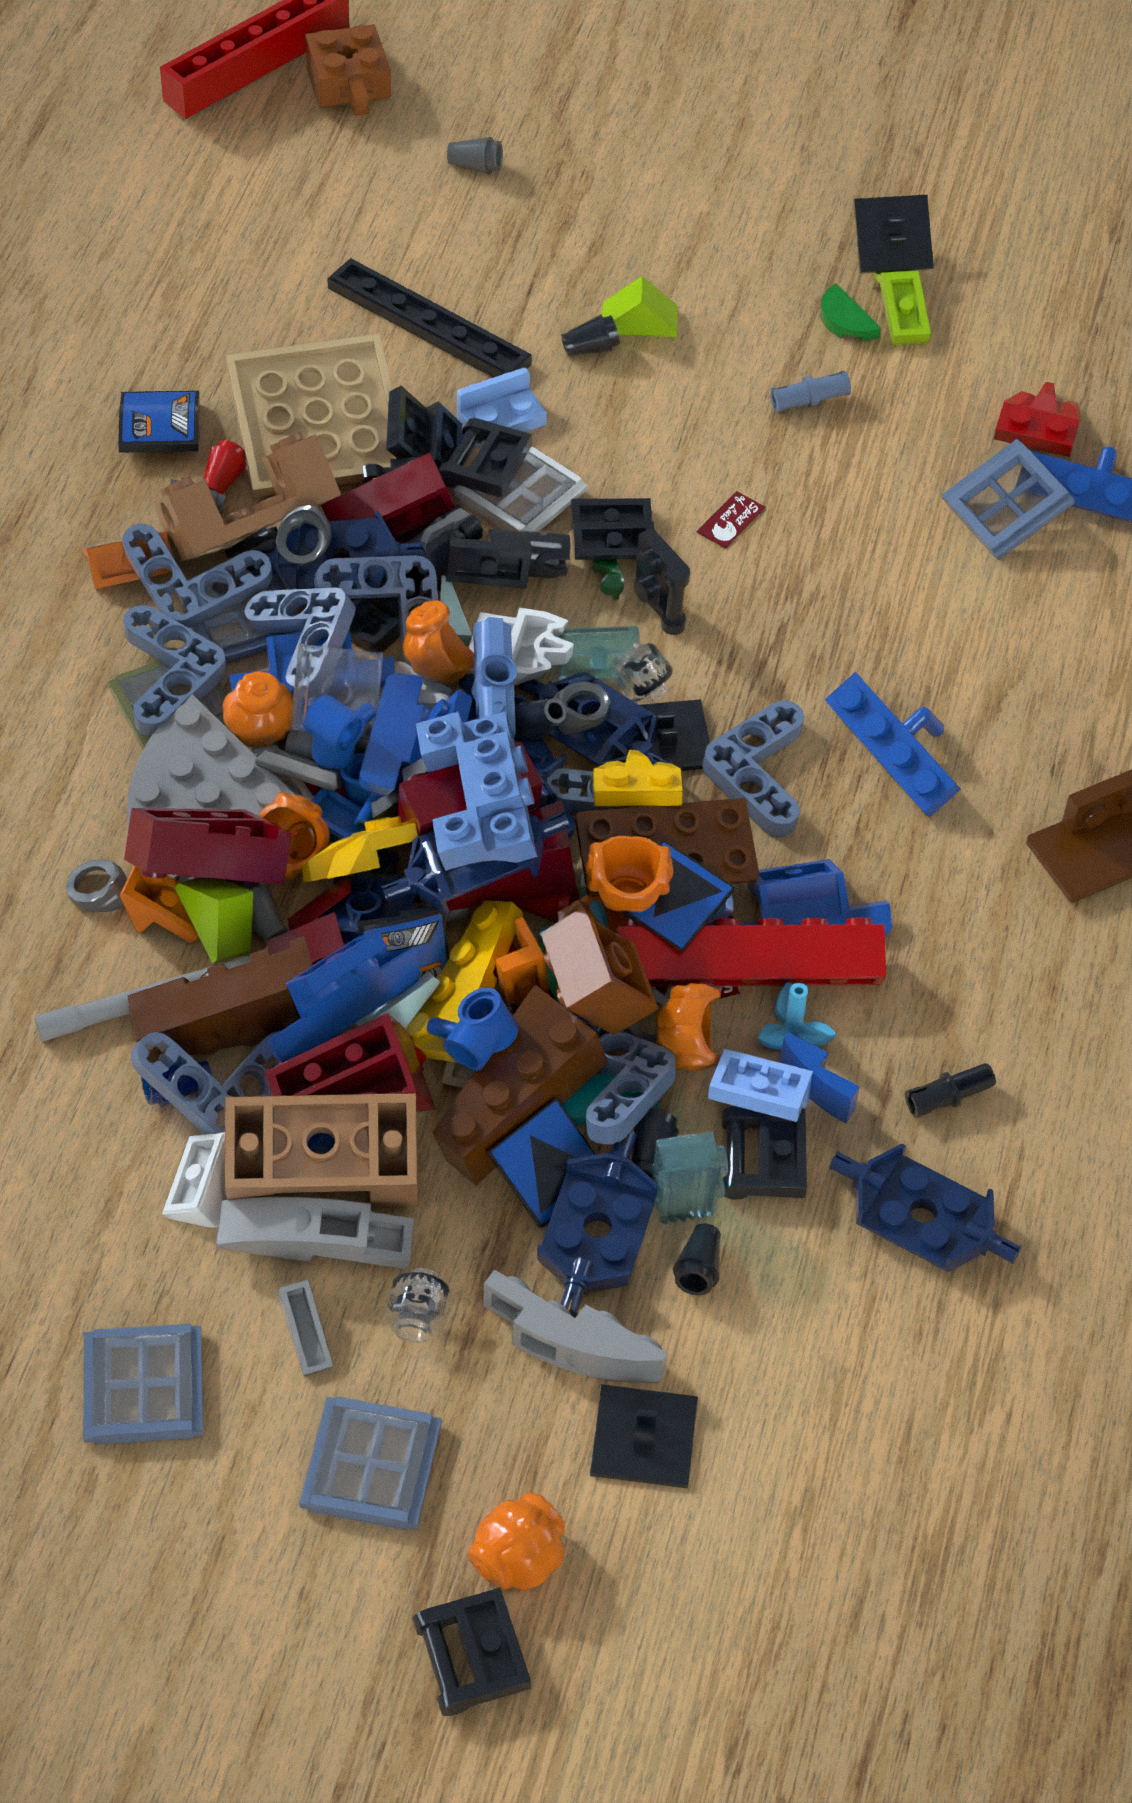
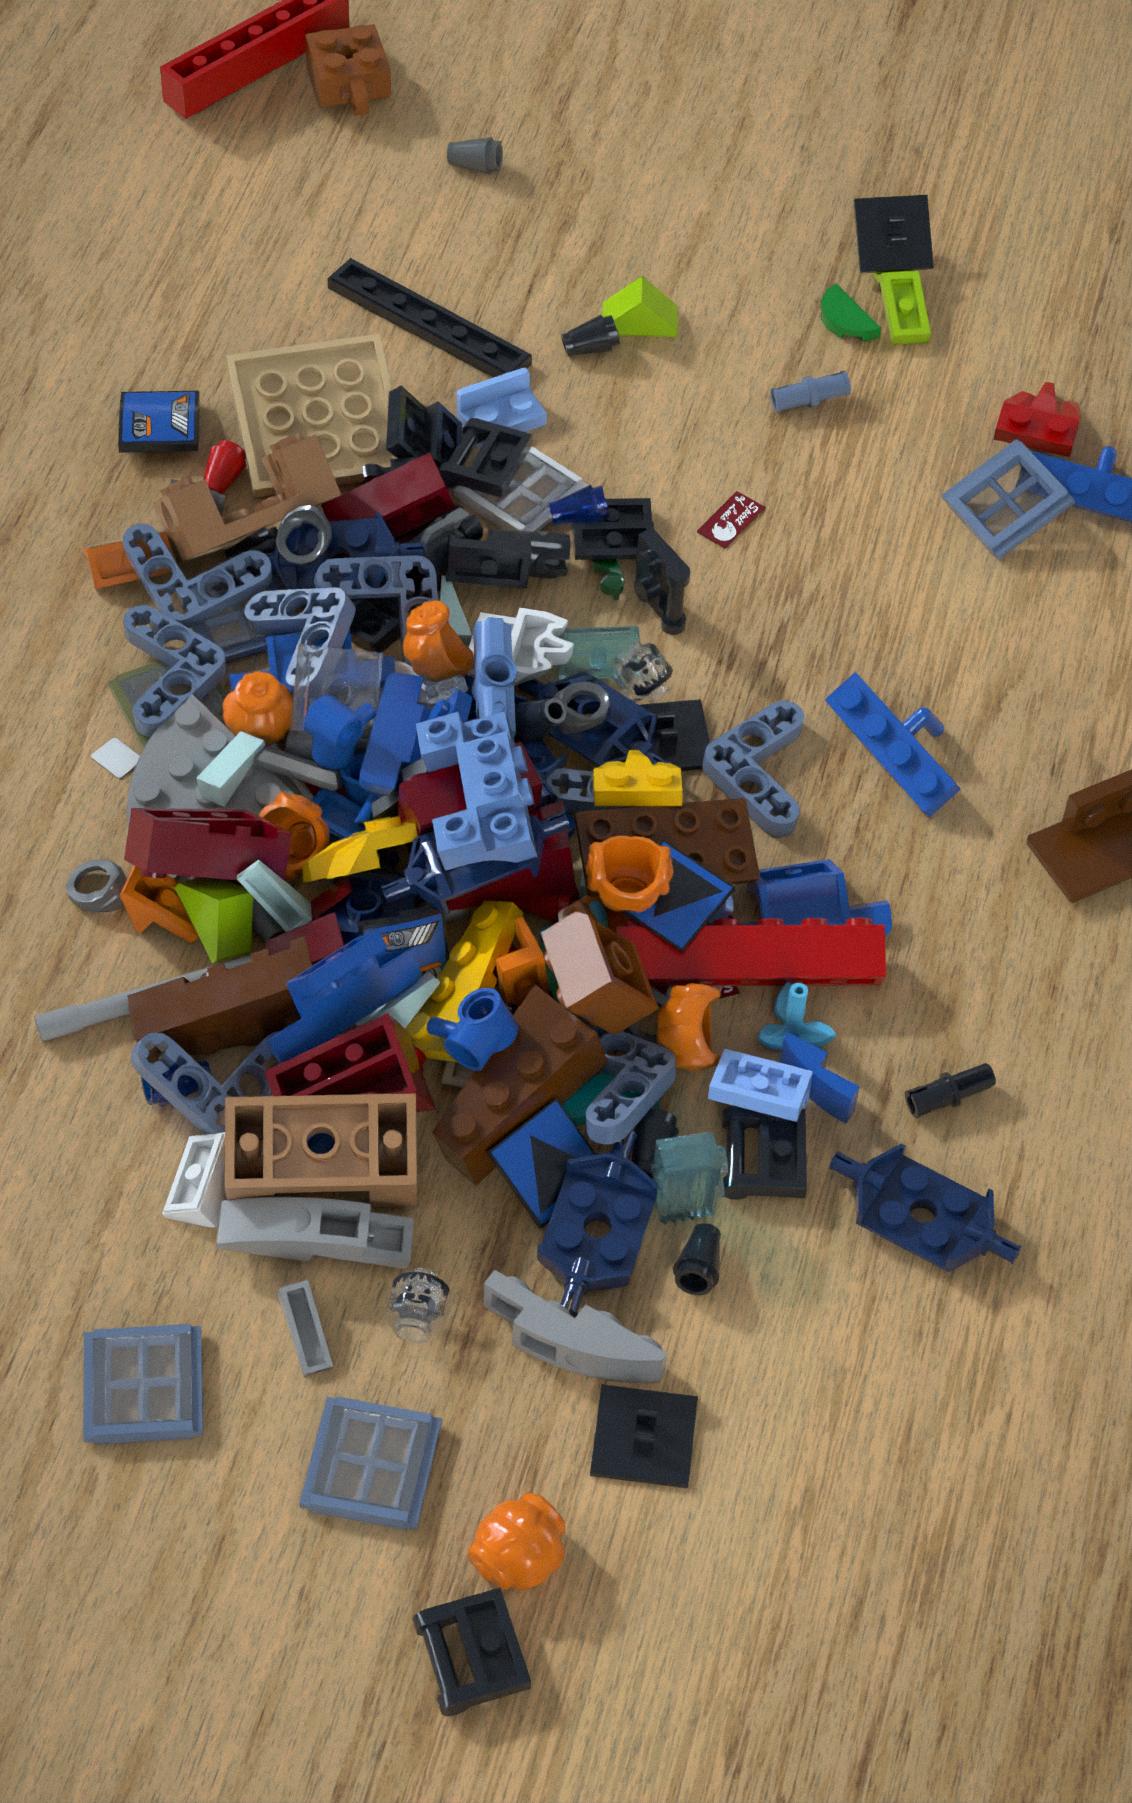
(116, 757): none -> white sticker
(229, 768): none -> light aqua piece
(276, 896): none -> light aqua piece
(445, 688): none -> clear tile
(580, 506): none -> clear blue cone

